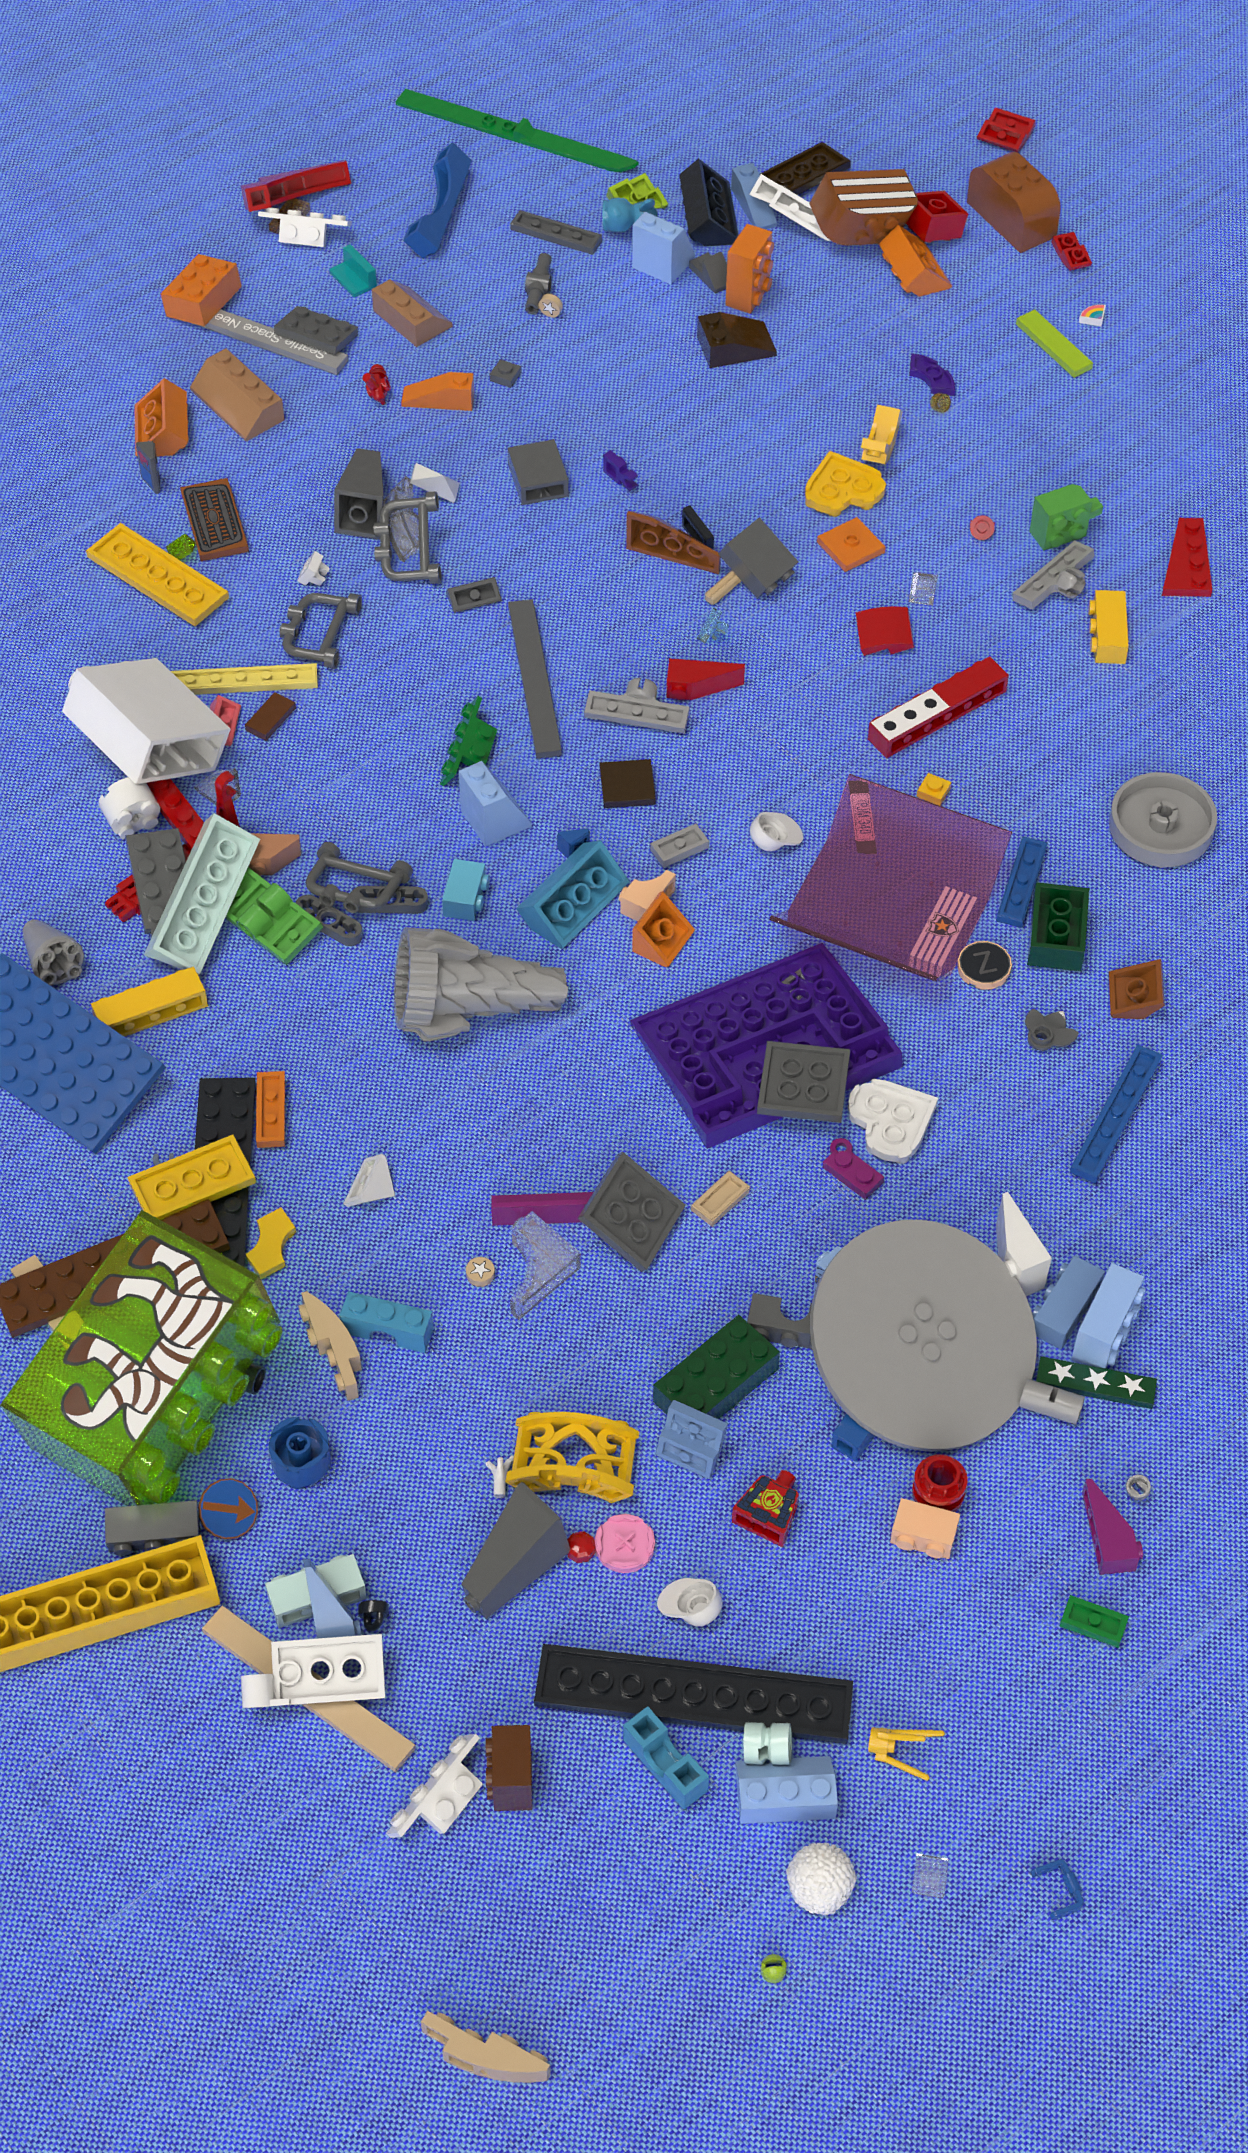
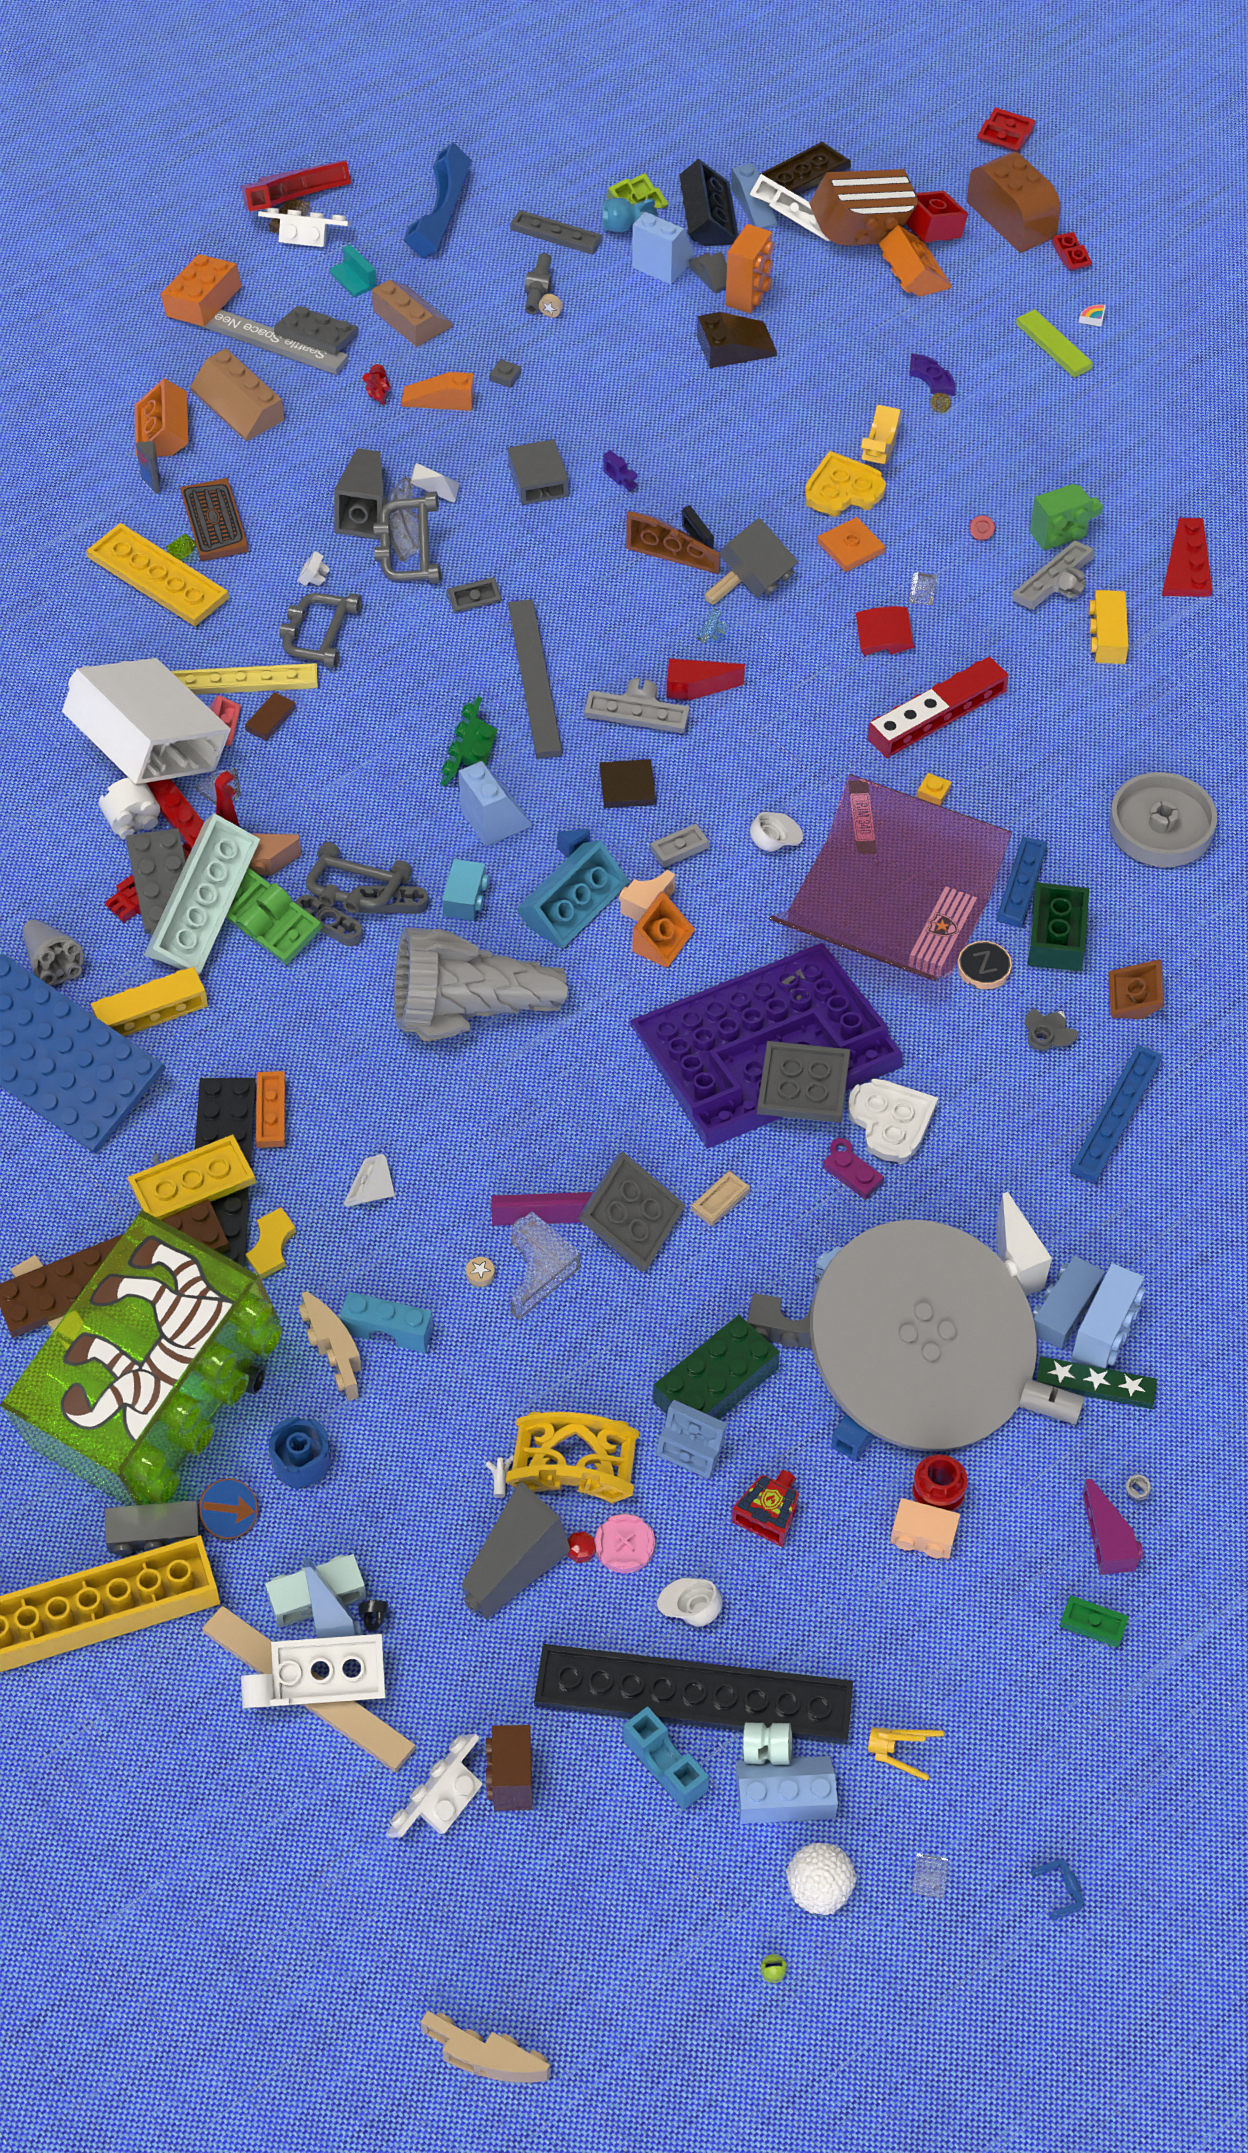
(517, 132): green piece -> none

